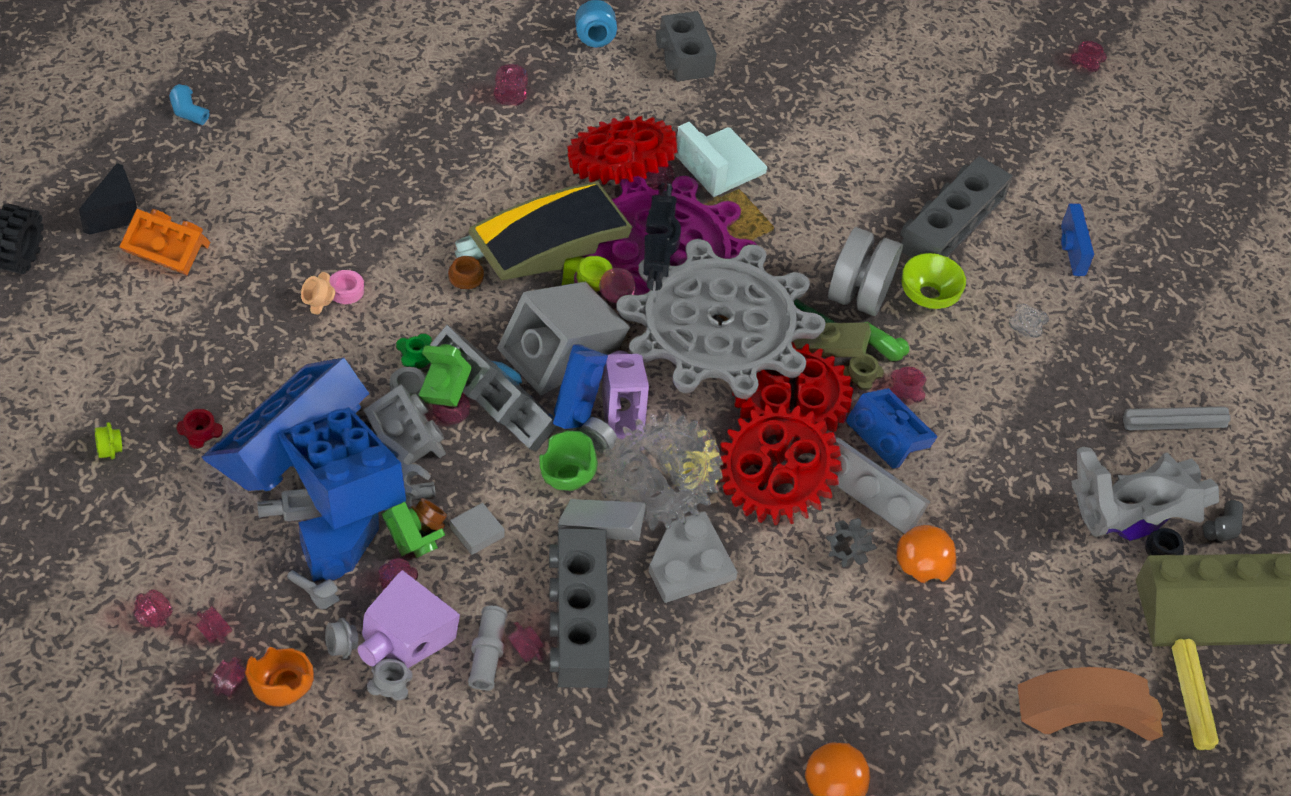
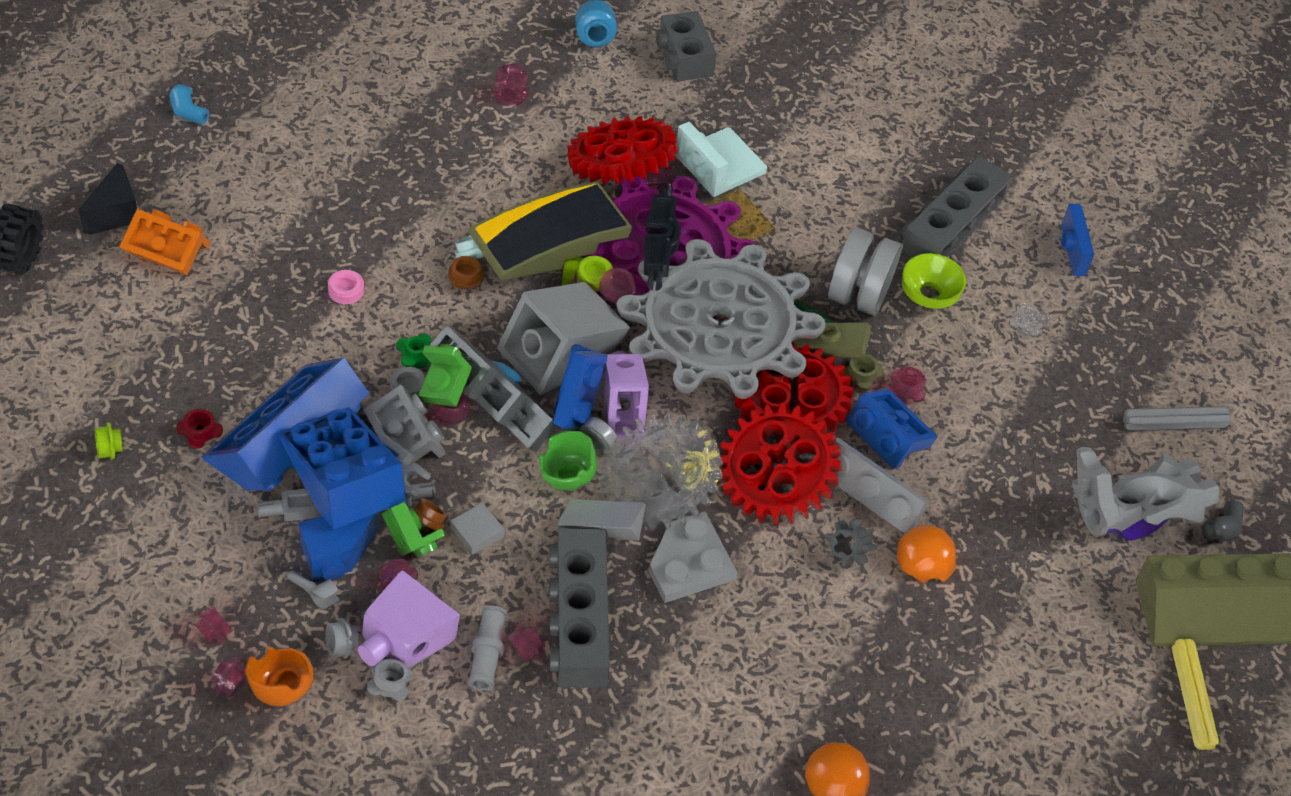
(152, 609): clear pink plate -> none
(317, 292): light nougat plate -> none
(888, 346): bright green arm -> none
(1087, 696): nougat arch -> none
(1089, 55): clear pink plate -> none
(1164, 537): black plate -> none

